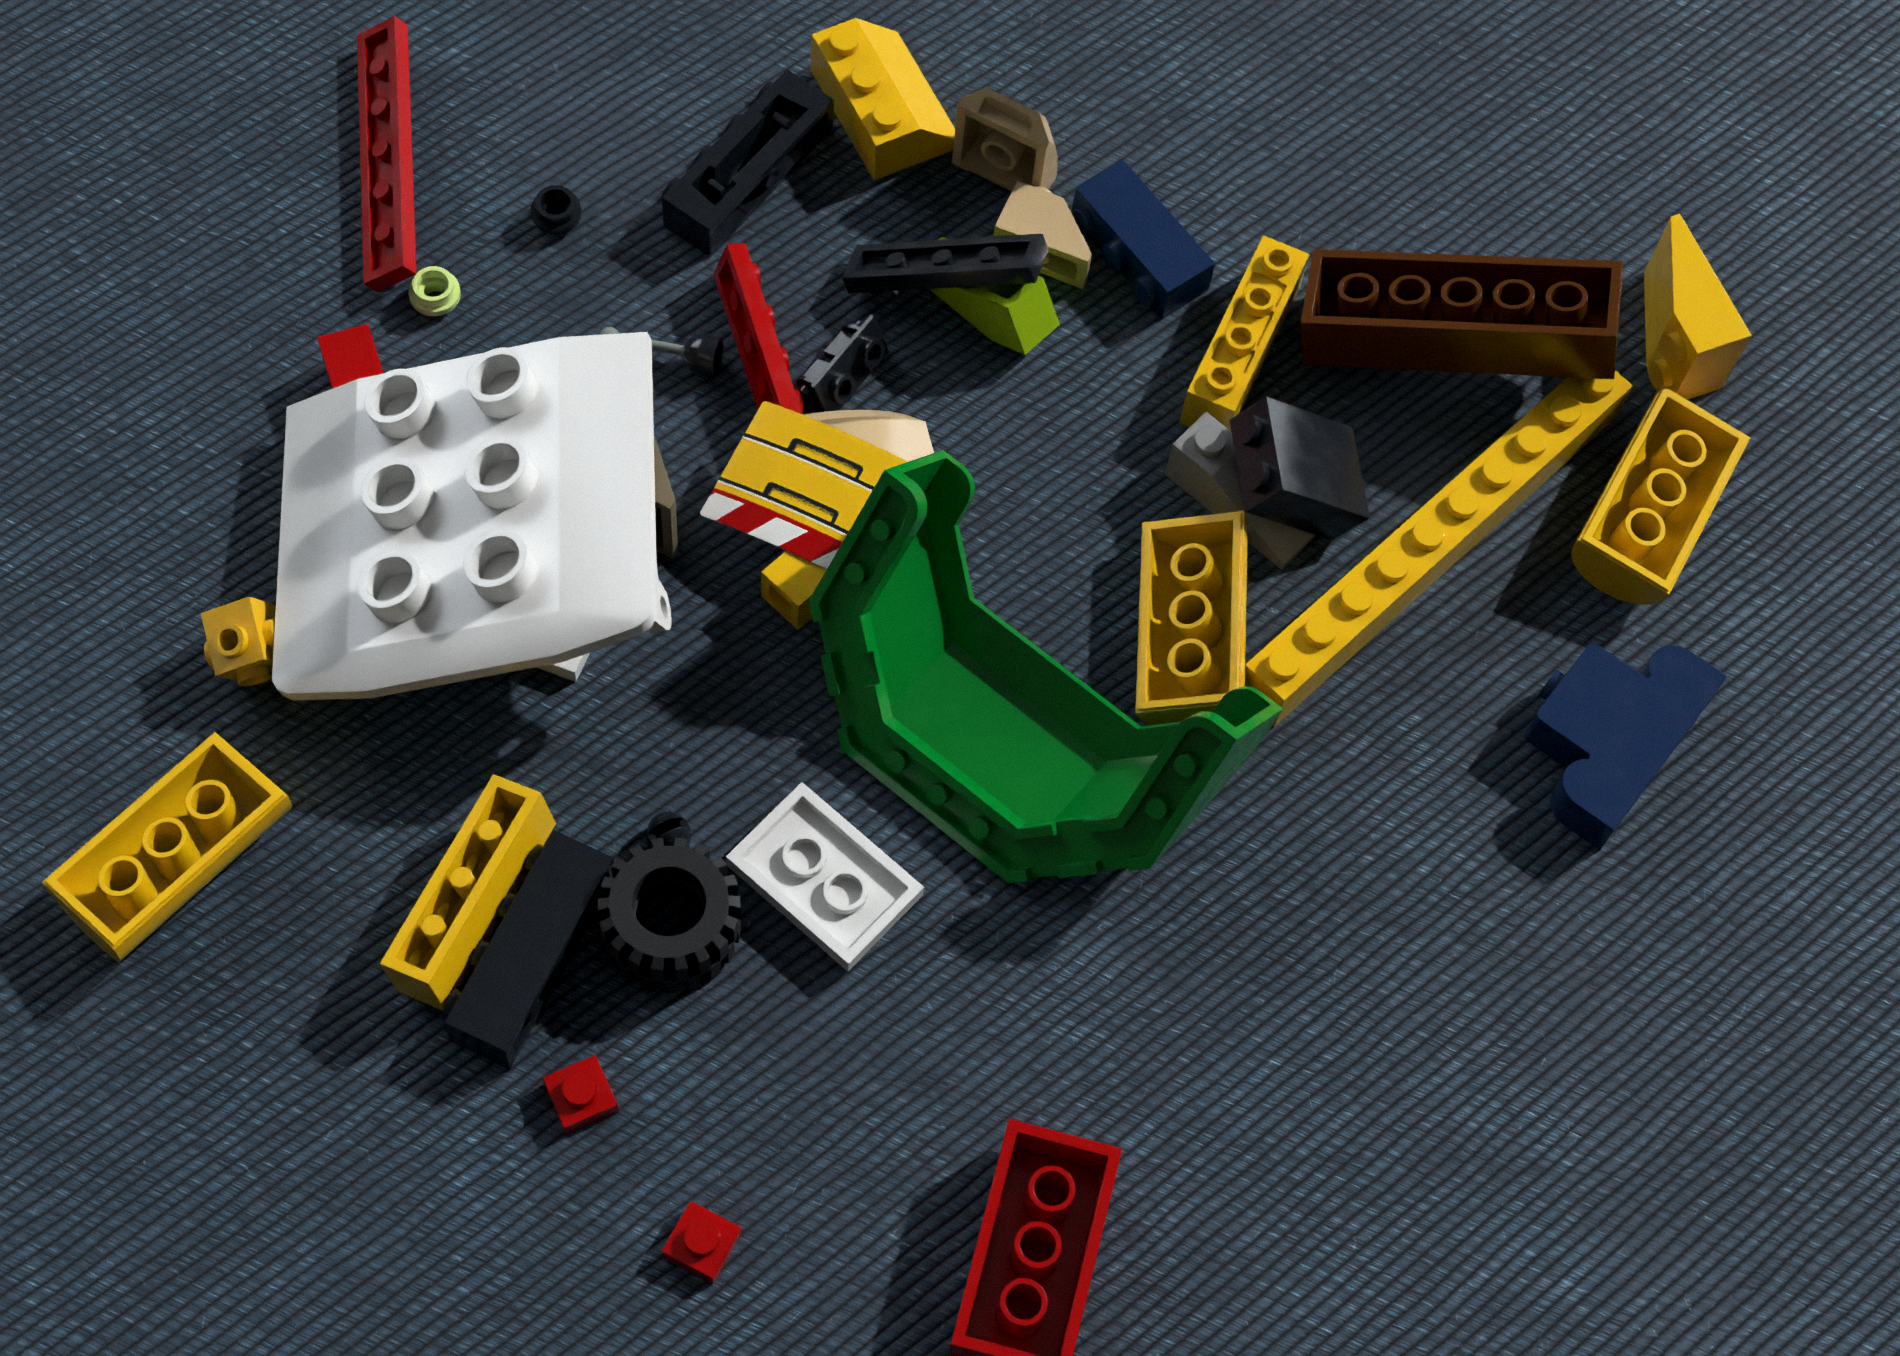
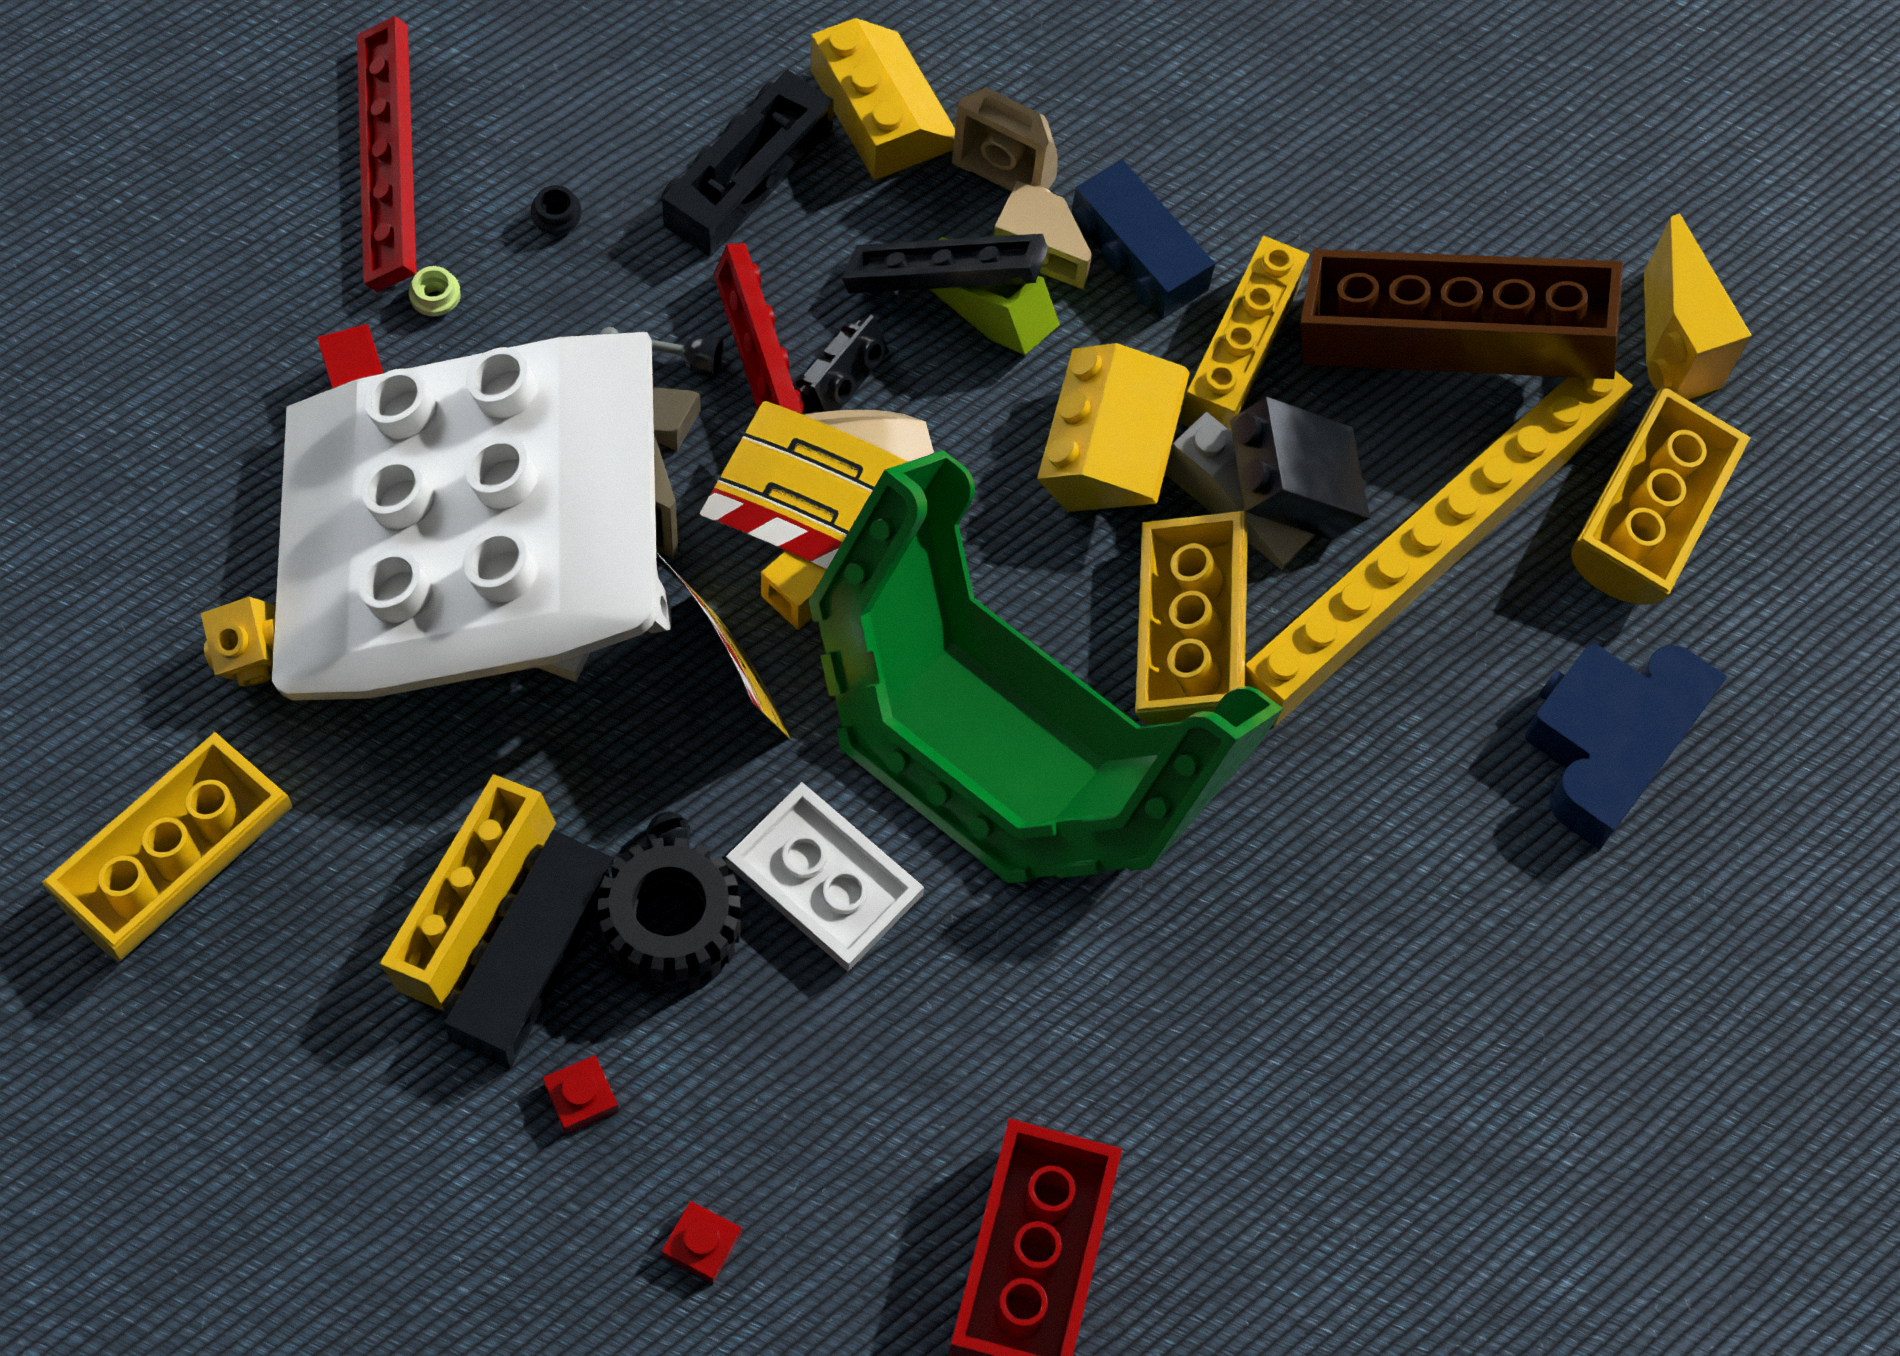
(674, 415): none -> dark tan slope
(755, 687): none -> sticker
(1112, 428): none -> yellow slope

